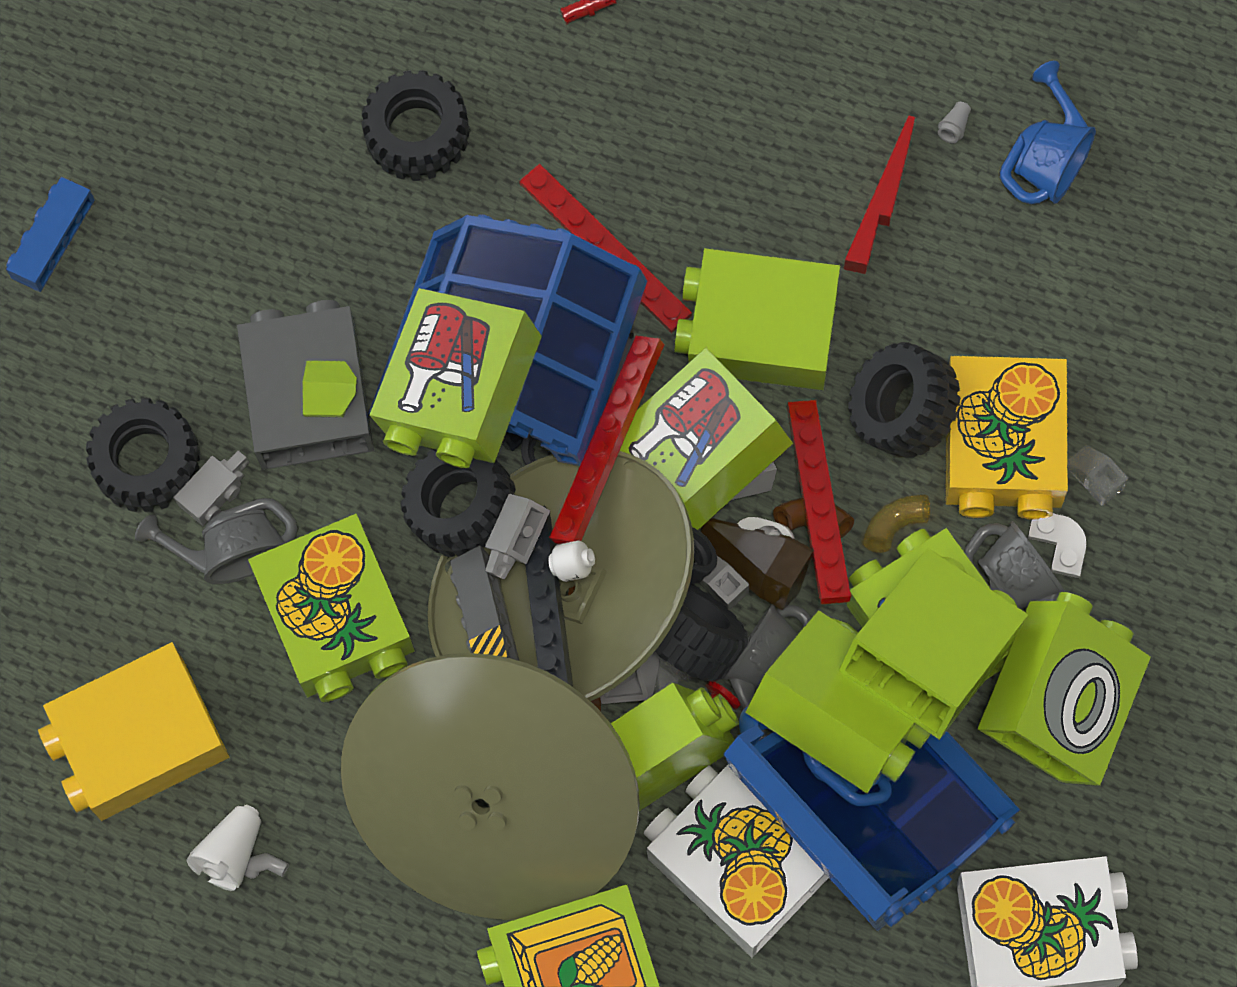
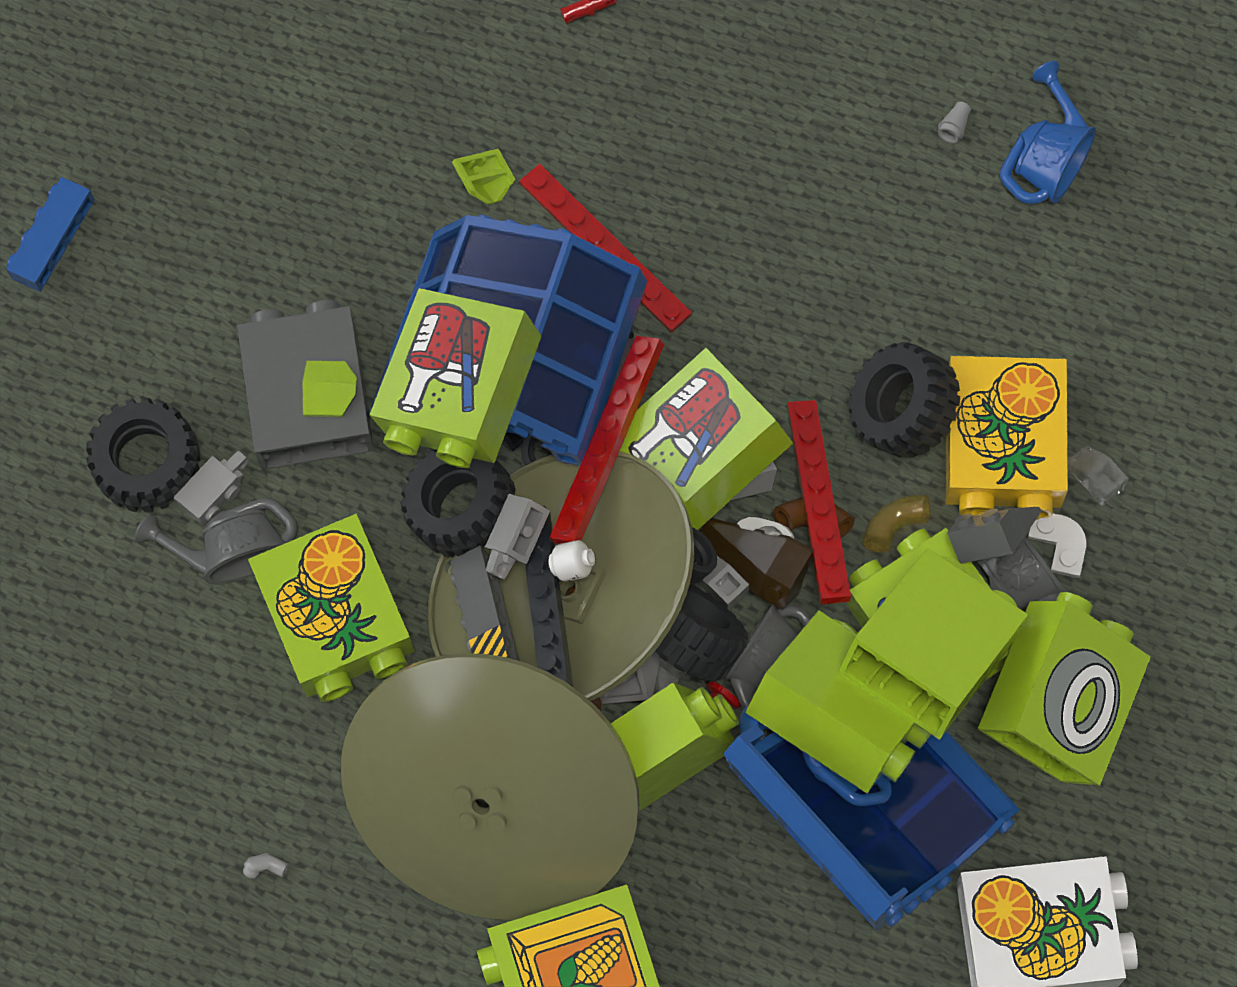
(132, 733): yellow brick -> none
(227, 848): white cone -> none
(422, 156): black tyre -> none
(485, 175): none -> lime slope
(733, 859): brick -> none
(761, 316): lime brick -> none
(881, 204): red slope -> none
(991, 533): none -> dark grey slope

